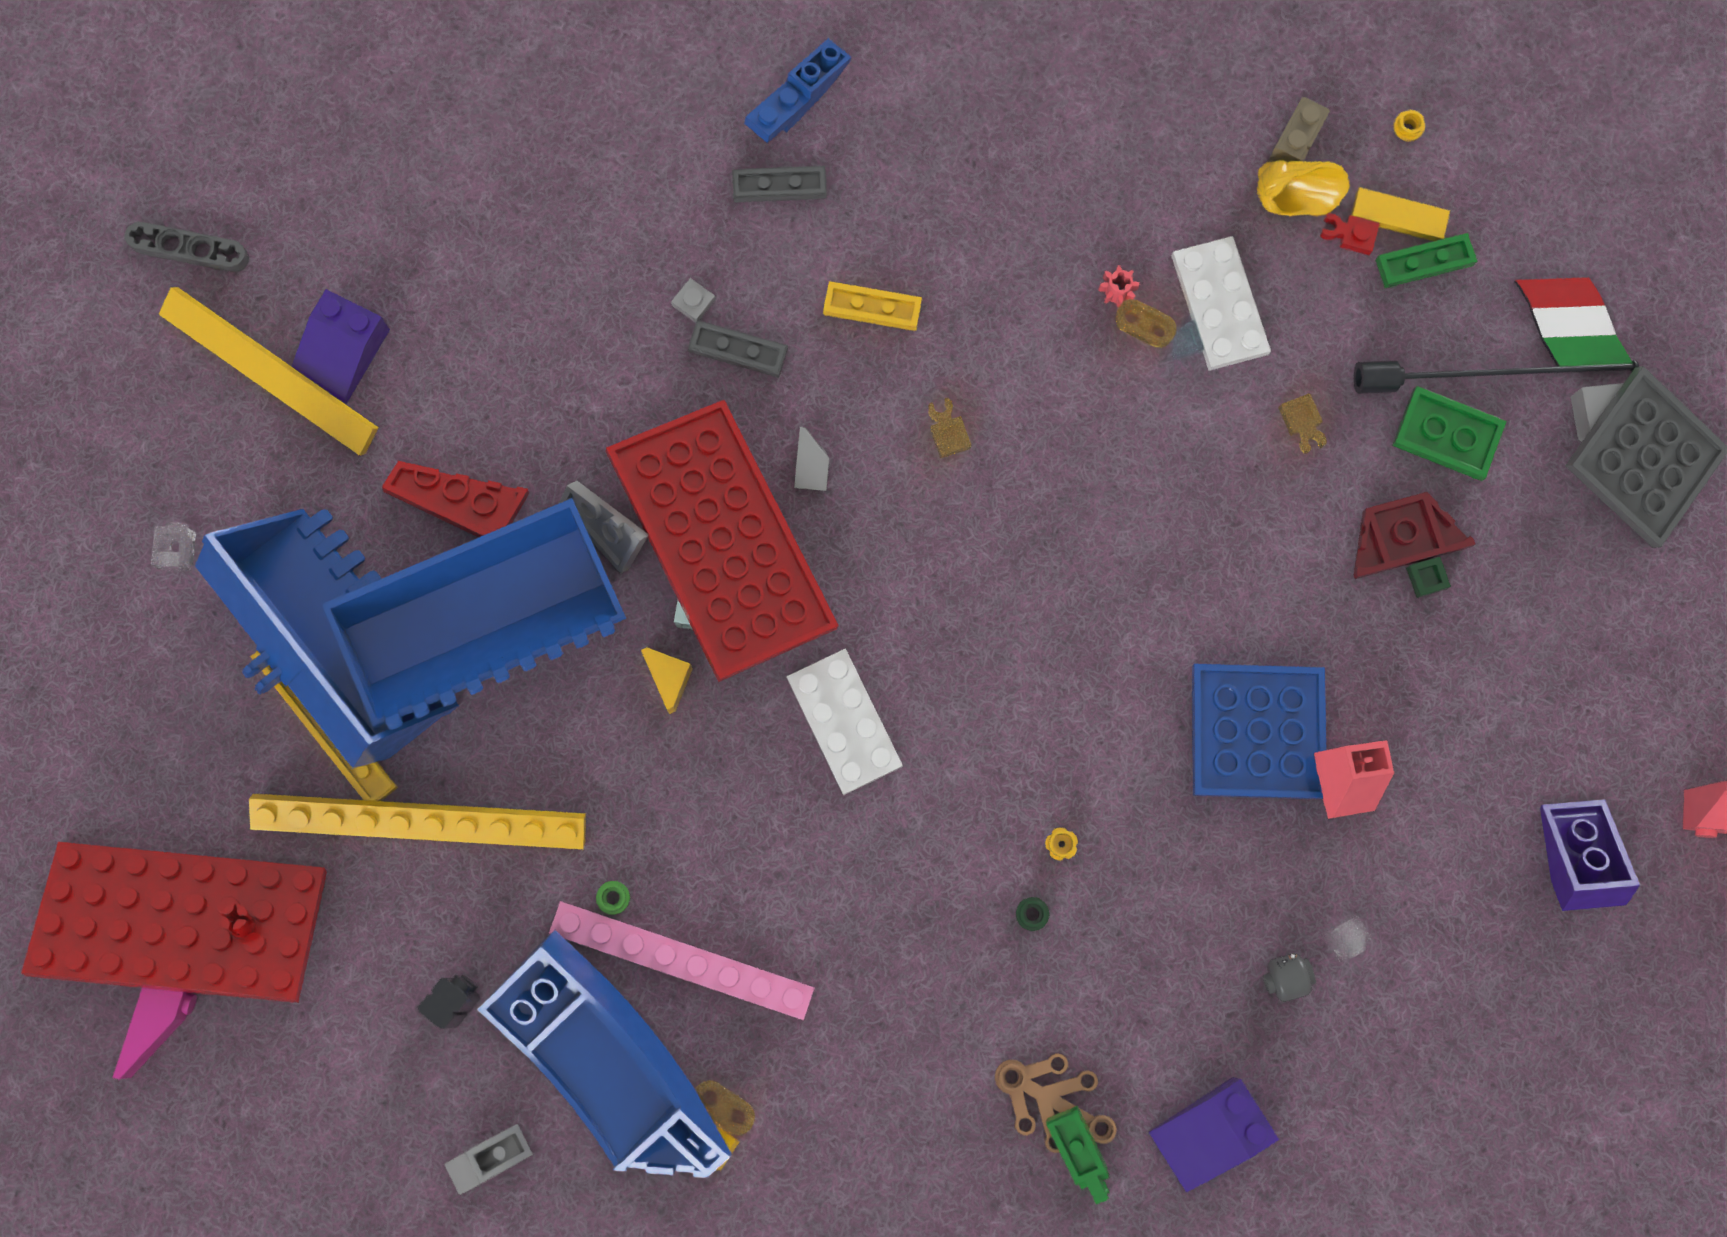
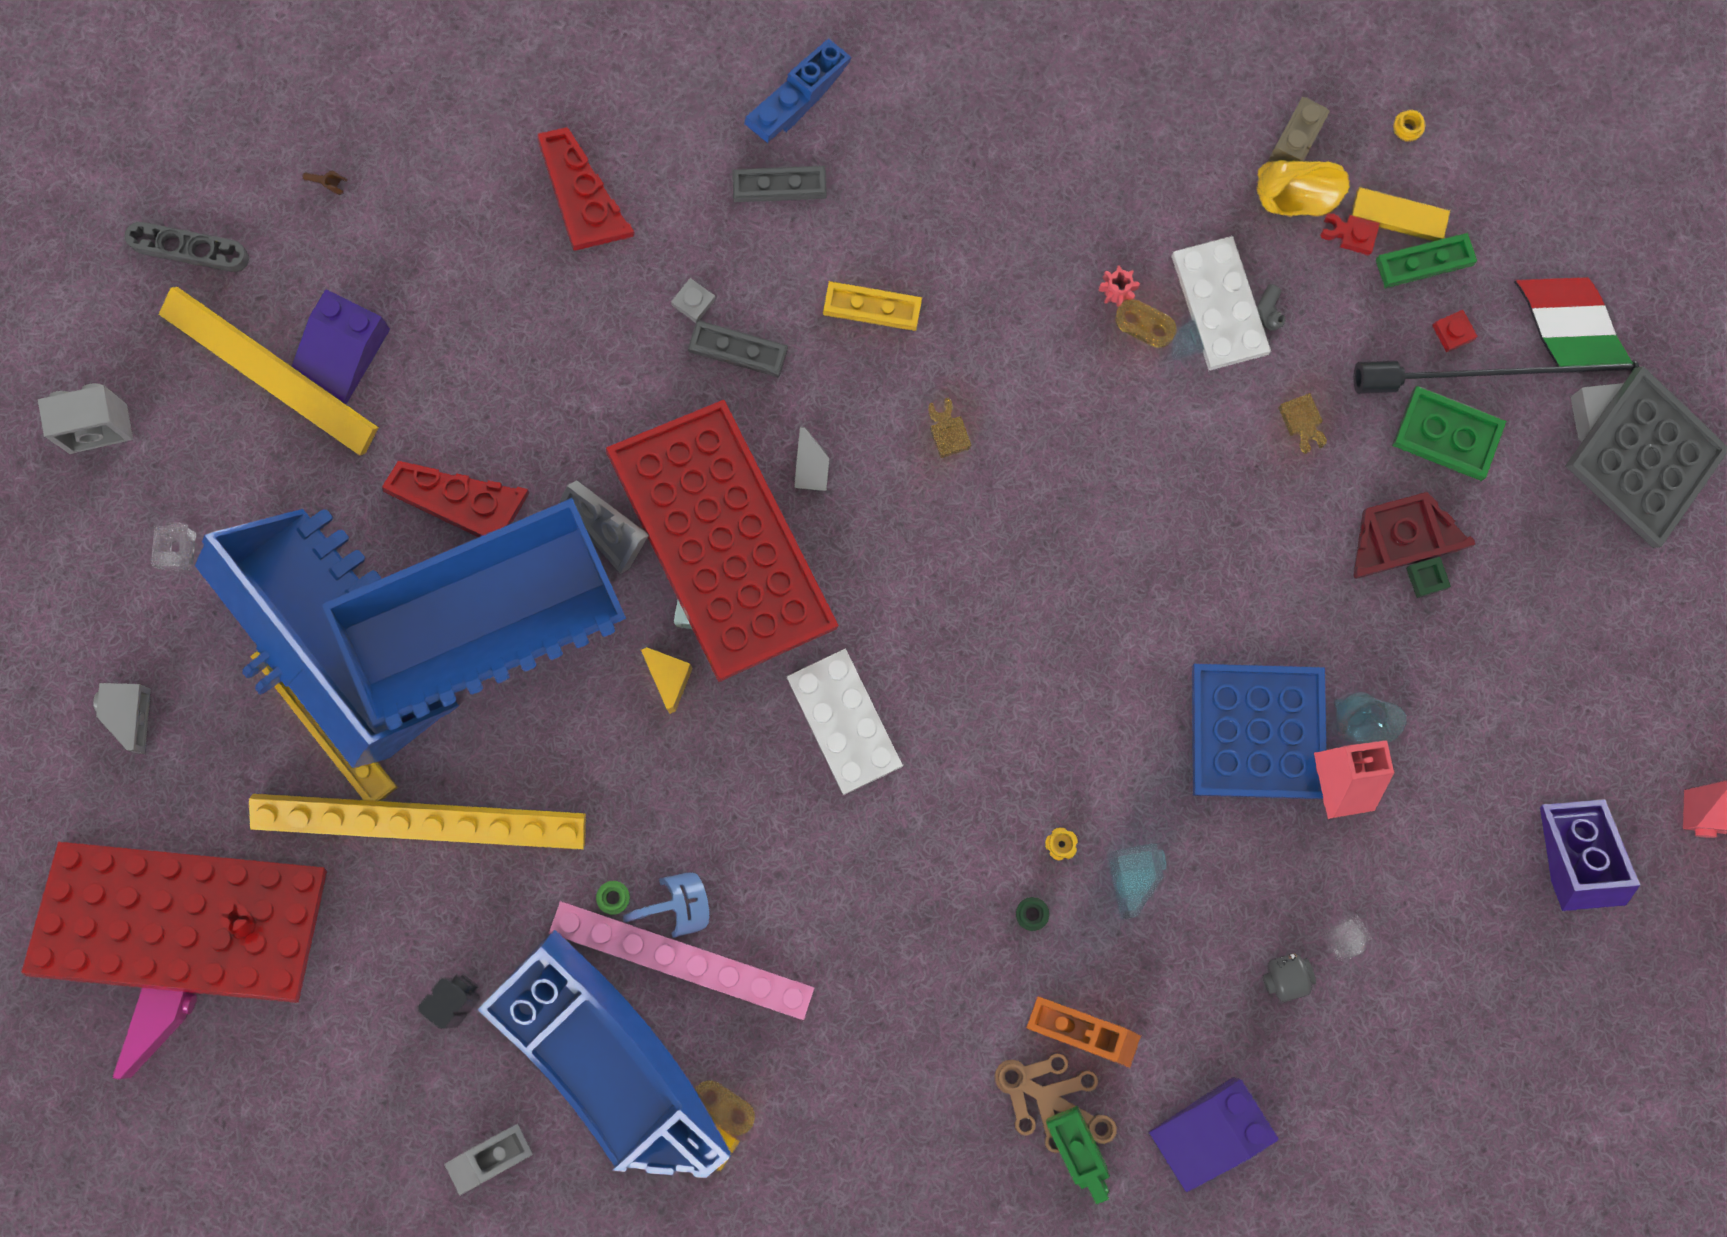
(85, 418): none -> light grey brick
(124, 713): none -> light grey slope
(329, 180): none -> reddish brown hand
(580, 193): none -> red wing
(698, 910): none -> medium blue helmet
(1084, 1031): none -> orange slope
(1135, 876): none -> clear light blue slope
(1267, 311): none -> dark grey arm
(1368, 720): none -> clear light blue piece
(1454, 331): none -> red plate

